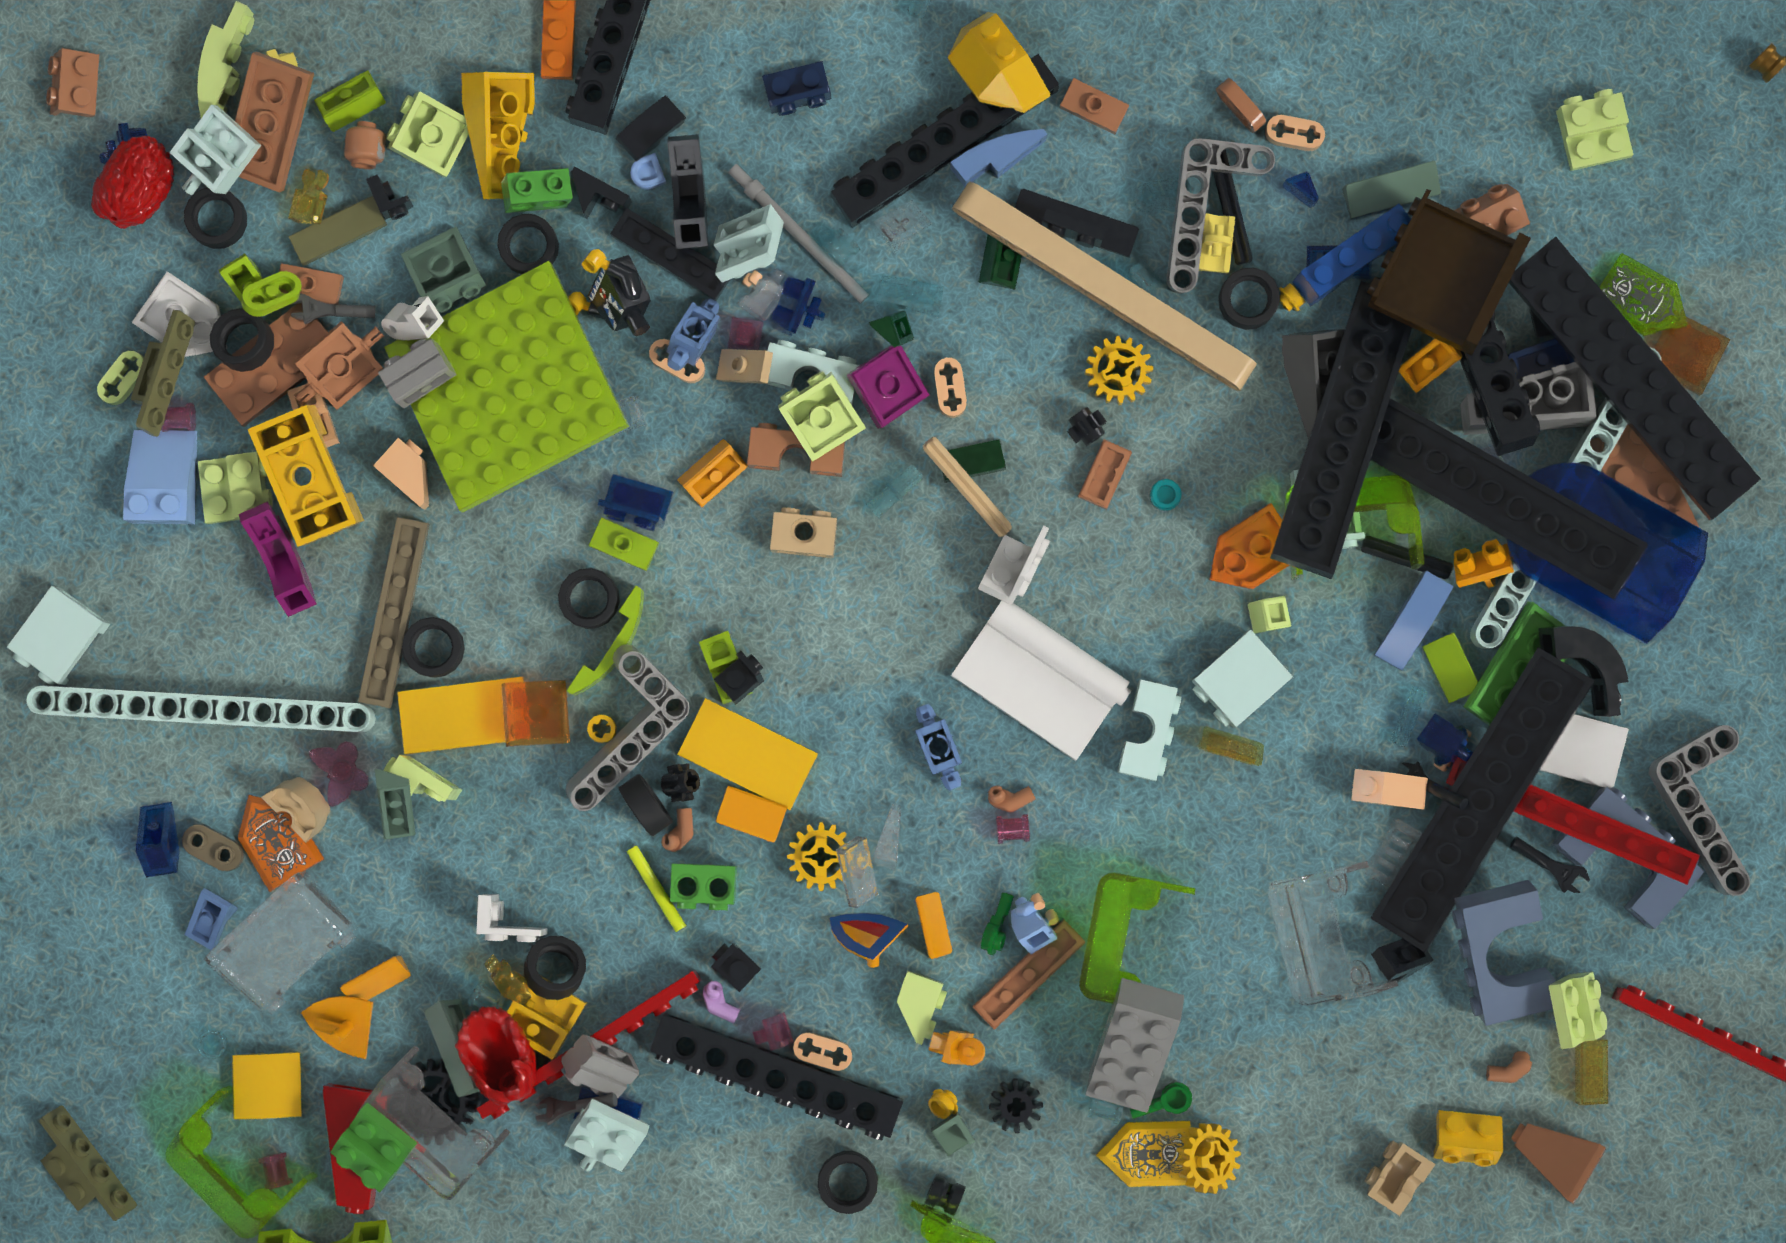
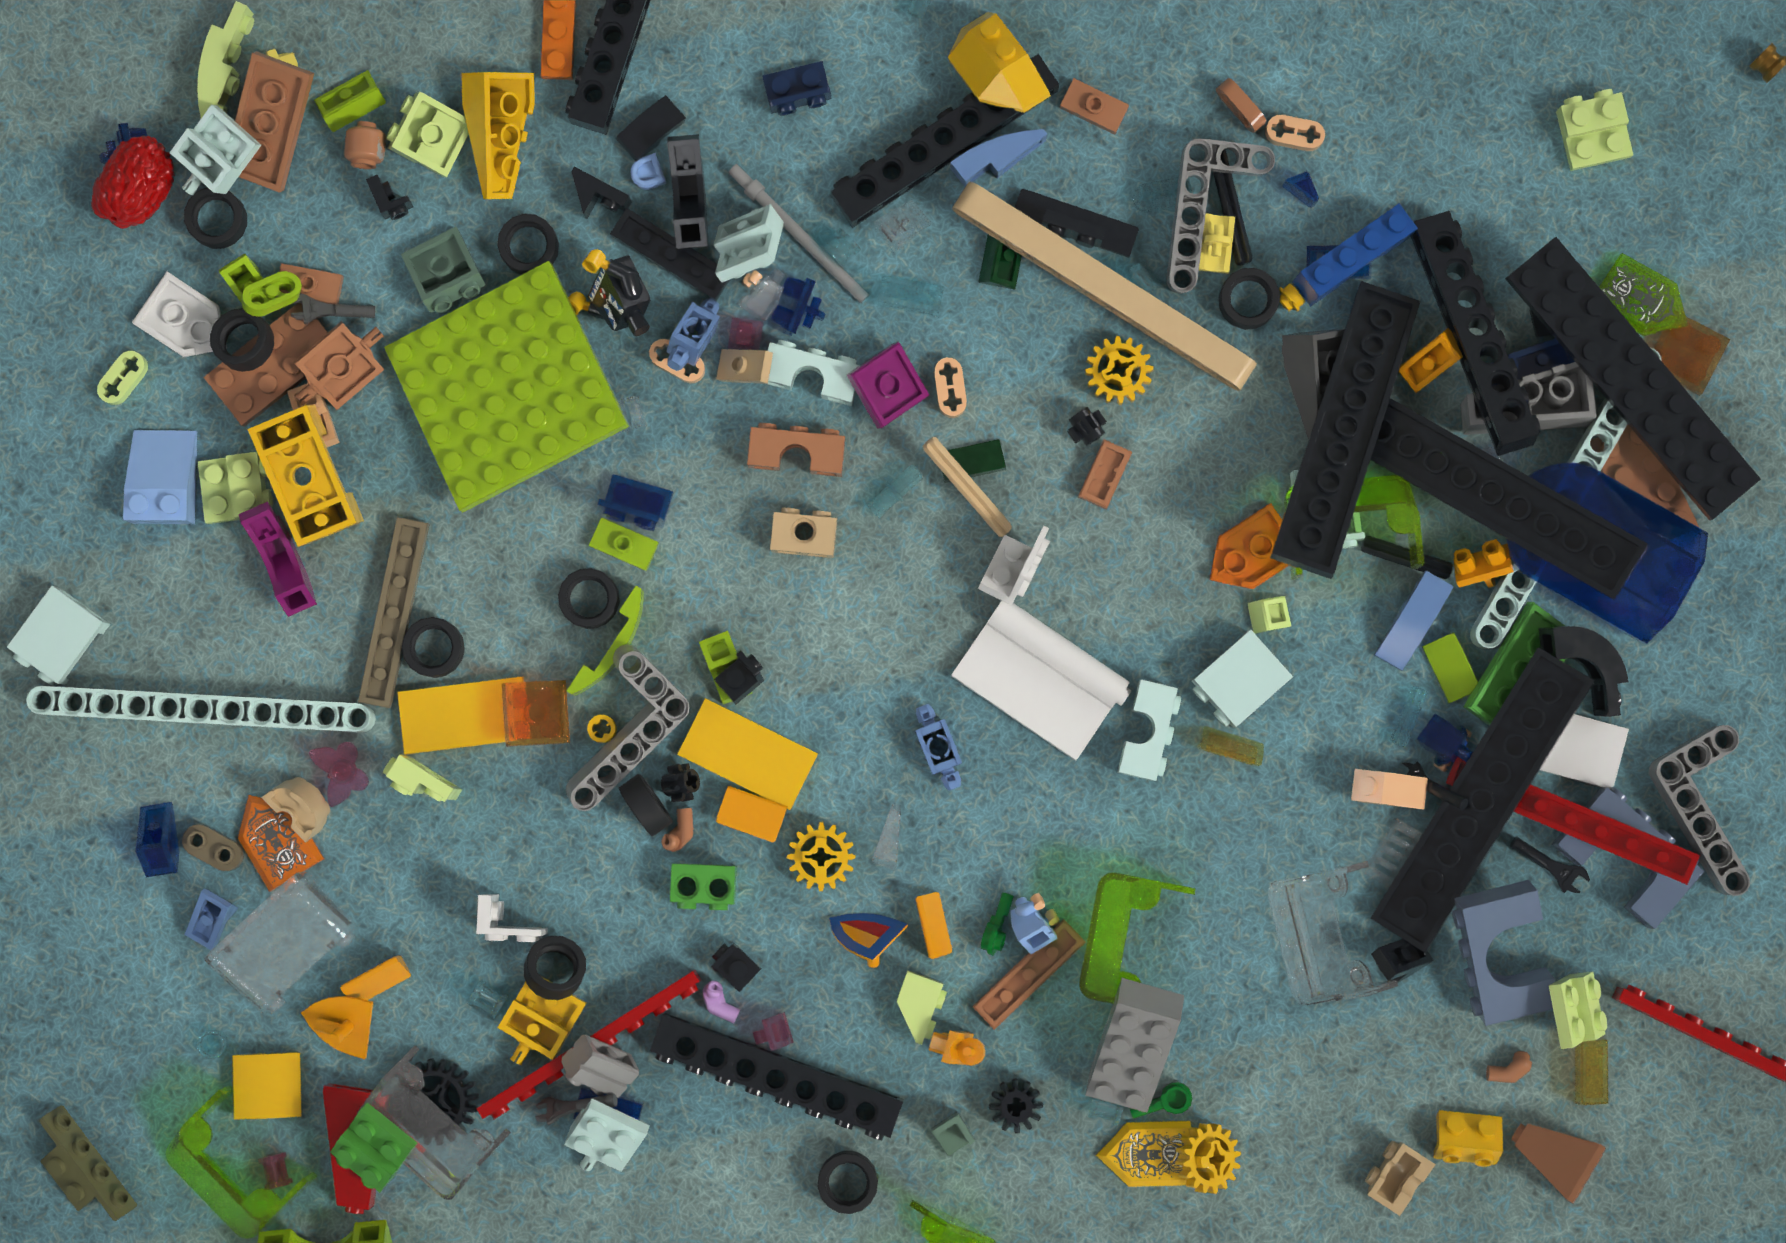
(73, 83): nougat bracket -> none
(160, 372): olive bracket -> none
(180, 418): clear pink bush -> none
(310, 201): clear yellow plate -> none
(337, 231): olive tile -> none
(394, 805): sand green slope -> none
(406, 470): light nougat slope -> none
(409, 321): white leg -> none
(416, 372): light grey brick -> none
(445, 1023): sand green slope -> none
(497, 1055): red hair -> none
(509, 983): clear yellow plate -> none
(536, 190): bright green brick -> none
(656, 888): neon yellow bar -> none
(712, 472): light orange slope -> none
(819, 1058): light nougat beam -> none
(820, 415): yellowish green plate -> none
(857, 872): clear plate -> none
(894, 328): dark green slope -> none
(938, 1191): black wheel -> none
(943, 1103): yellow plate -> none
(1009, 801): nougat arm -> none
(1012, 829): clear pink bush -> none
(1165, 495): teal tile -> none
(1391, 189): sand green slope -> none
(1446, 274): dark brown panel -> none
(1498, 209): nougat bracket -> none

